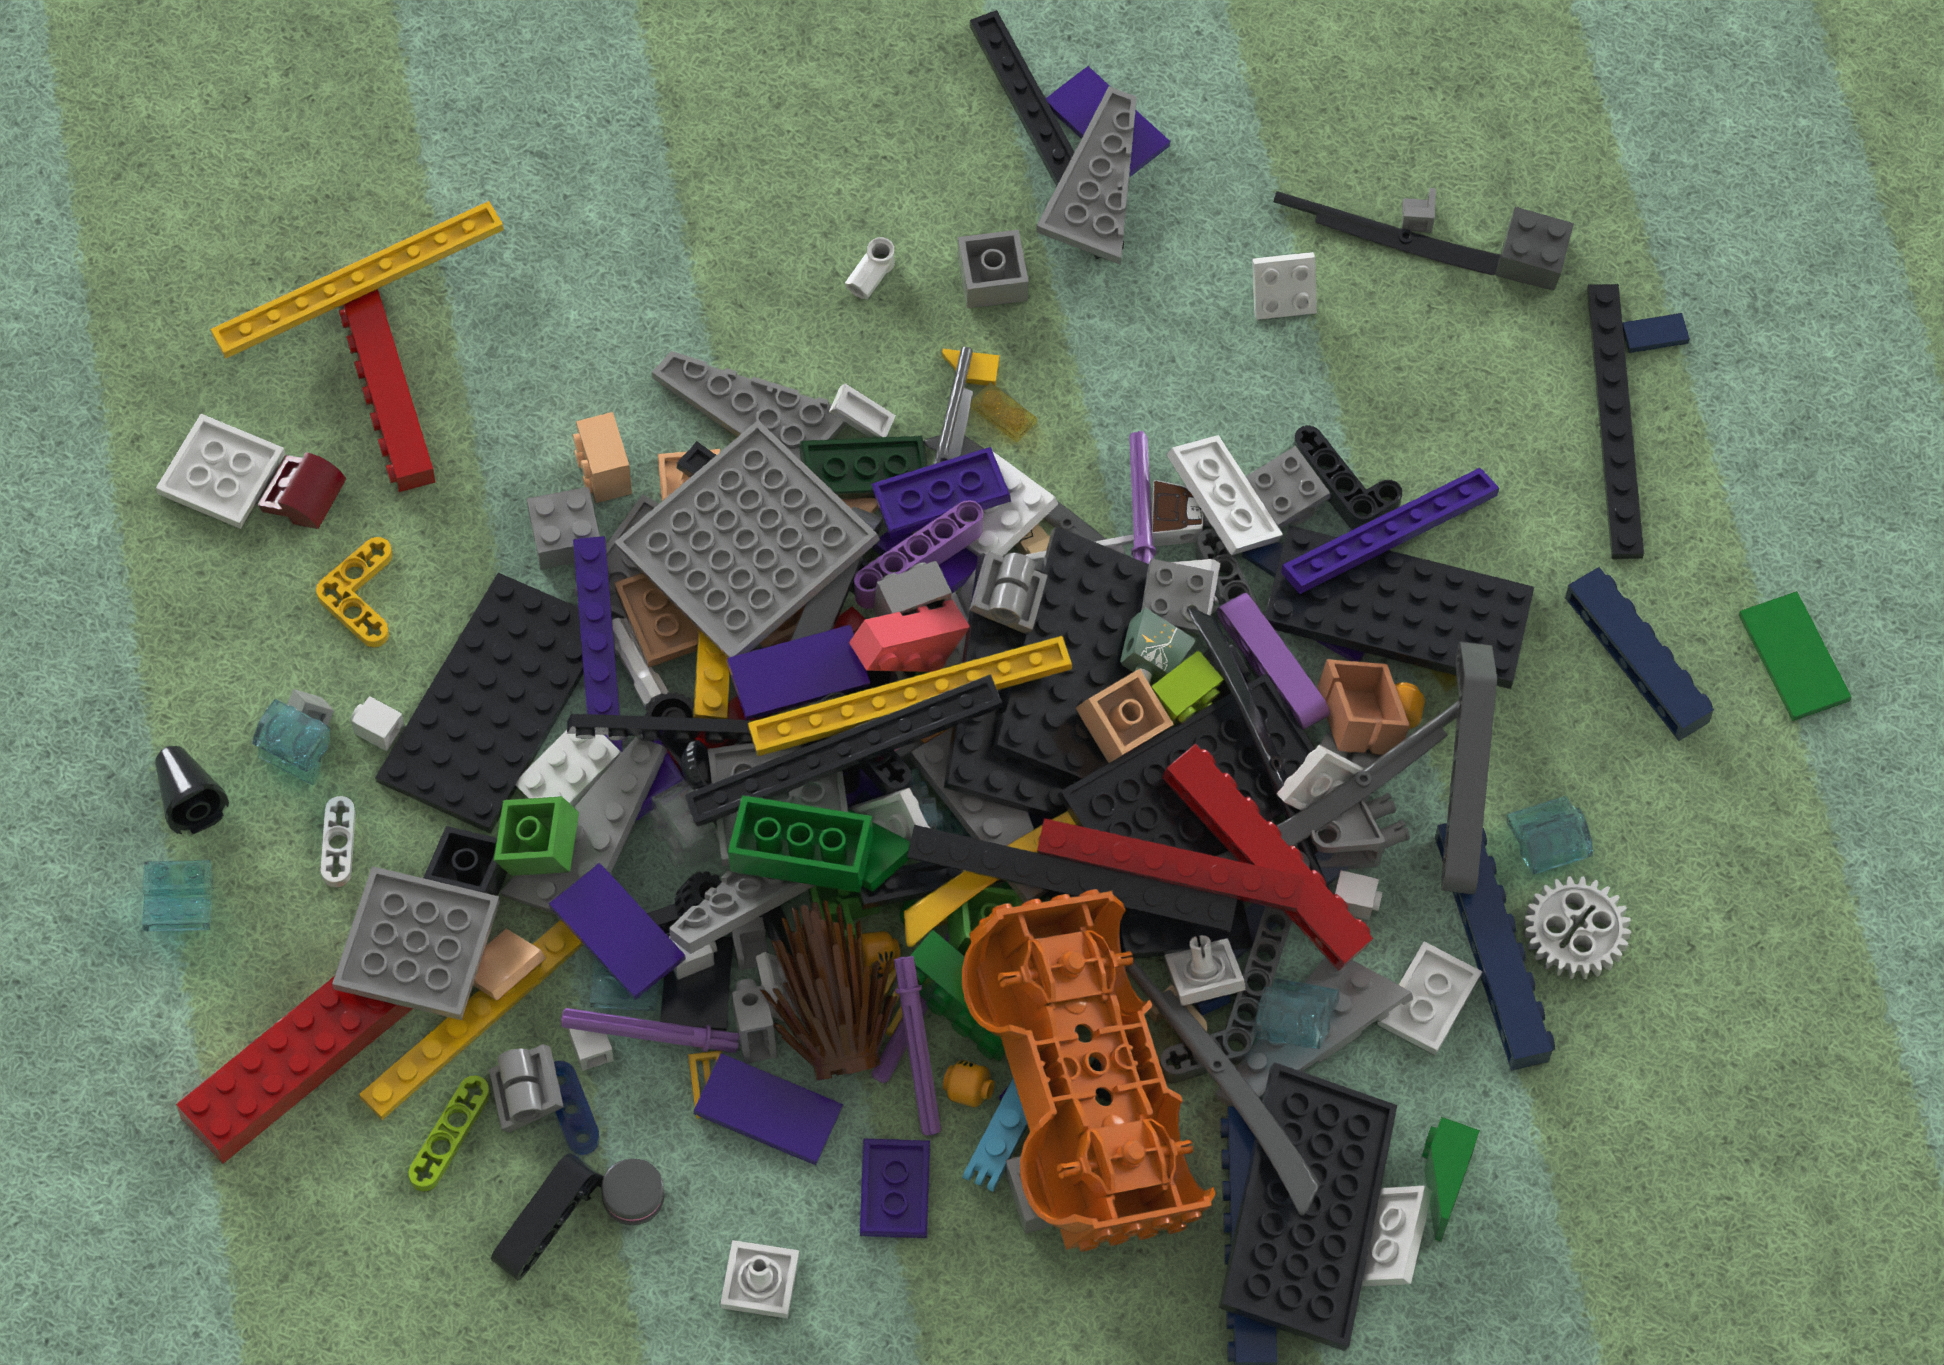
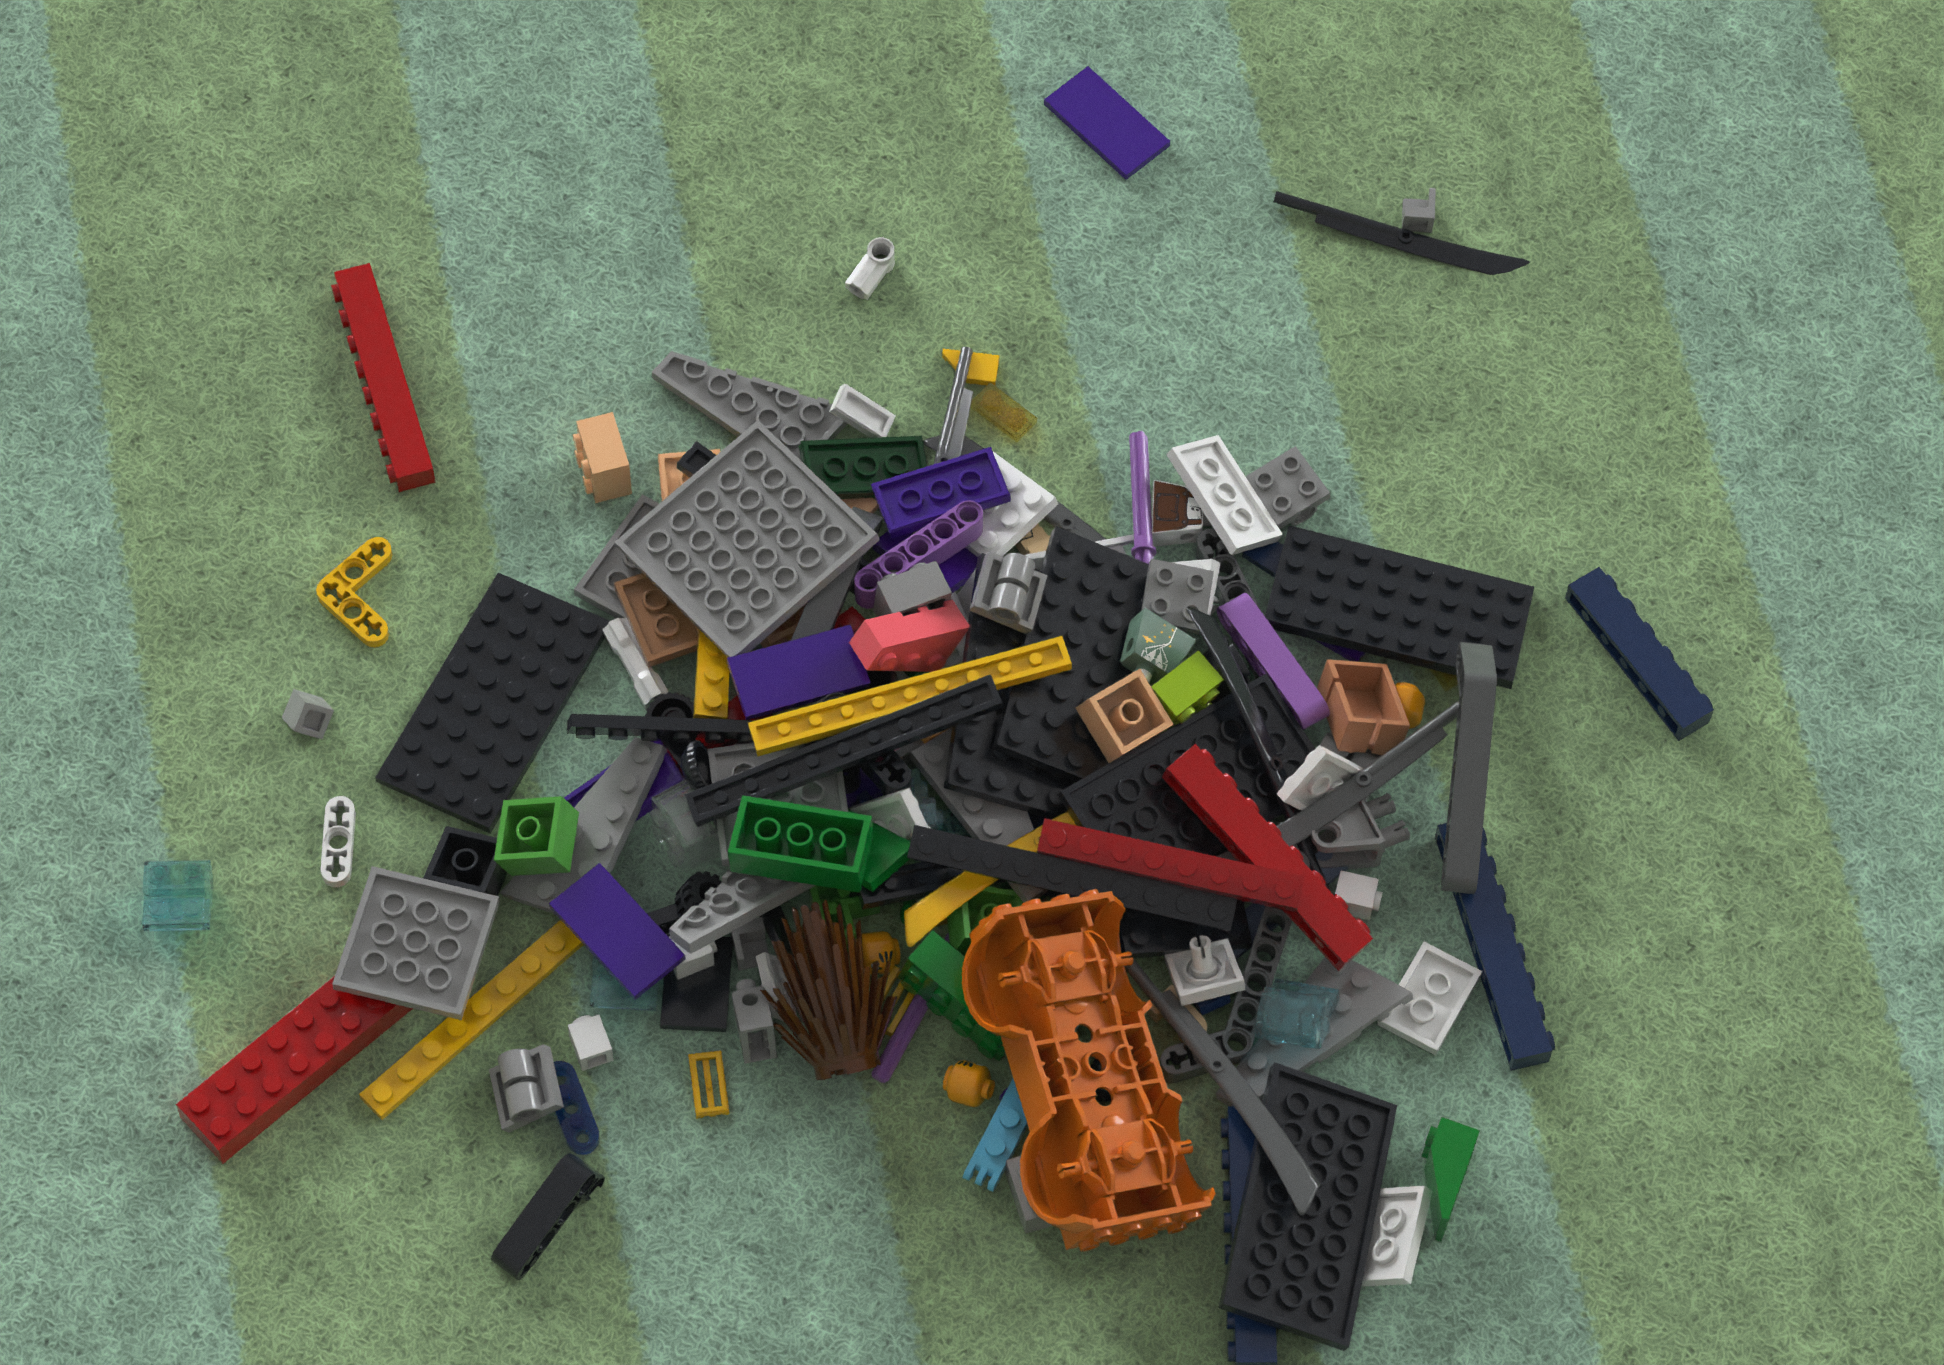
(188, 792): black cone -> none
(220, 471): white plate -> none
(292, 741): clear light blue brick -> none
(303, 490): dark red brick -> none
(356, 279): yellow plate -> none
(377, 723): white brick -> none
(446, 1132): lime beam -> none
(505, 963): light nougat tile -> none
(559, 520): light grey brick -> none
(568, 768): white plate -> none
(596, 628): dark purple plate -> none
(632, 1191): dark grey head -> none
(650, 1030): medium lavender axle -> none
(759, 1279): white plate -> none
(768, 1109): dark purple tile -> none
(895, 1188): dark purple tile -> none
(917, 1045): medium lavender axle -> none
(992, 269): light grey brick -> none
(1024, 94): black plate -> none
(1093, 191): light grey wing -> none
(1284, 286): white plate -> none
(1341, 477): black beam -> none
(1389, 530): dark purple plate -> none
(1534, 249): dark grey brick -> none
(1551, 834): clear light blue brick -> none
(1602, 944): white gear -> none
(1615, 422): black plate -> none
(1655, 333): dark blue tile -> none
(1795, 656): green tile -> none

